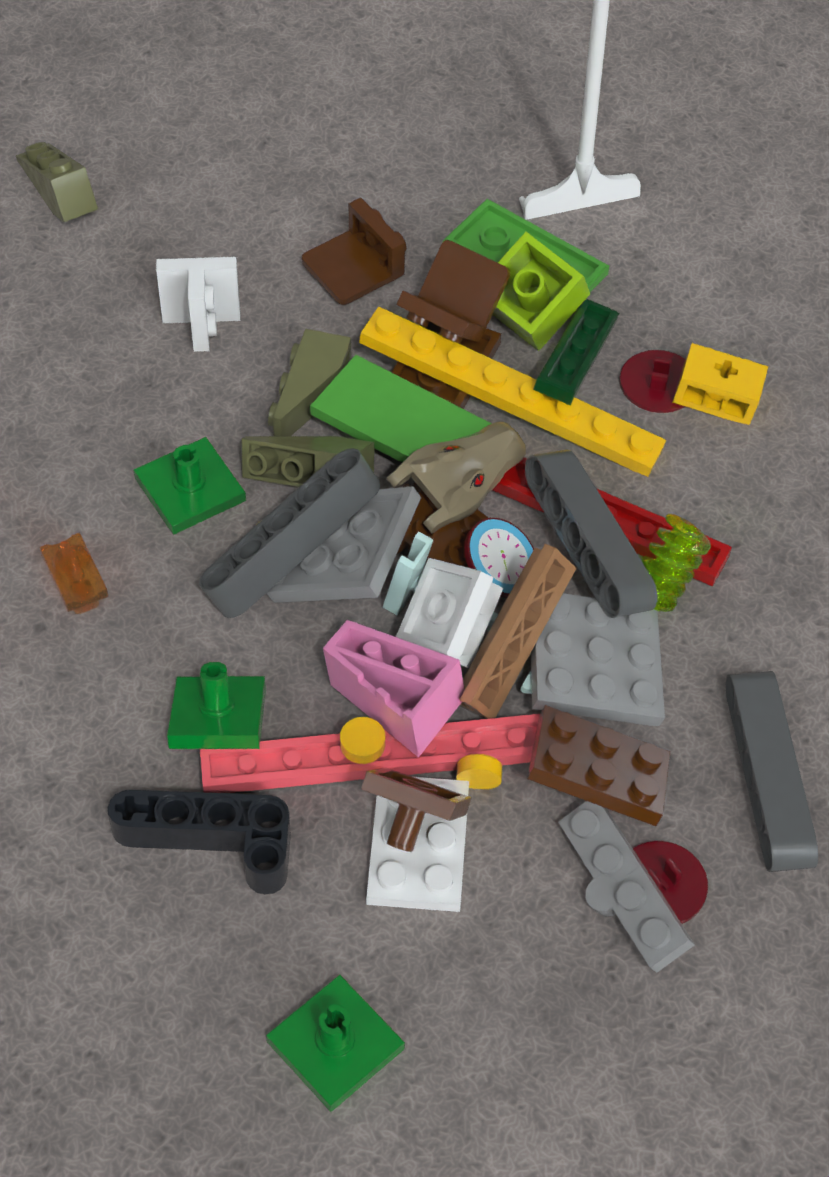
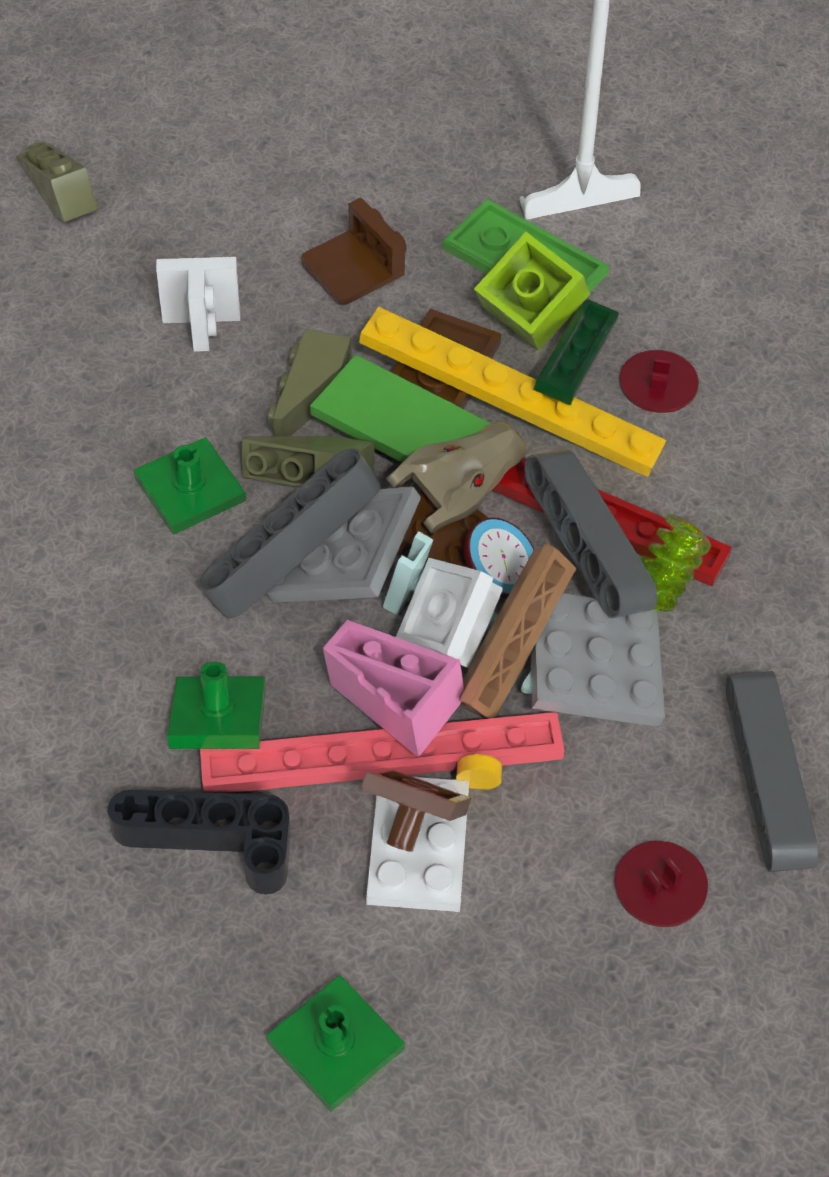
(74, 574): clear orange hips -> none
(362, 740): yellow tile -> none
(458, 293): reddish brown bracket -> none
(600, 765): reddish brown plate -> none
(625, 886): light grey hinge -> none
(720, 384): yellow brick -> none

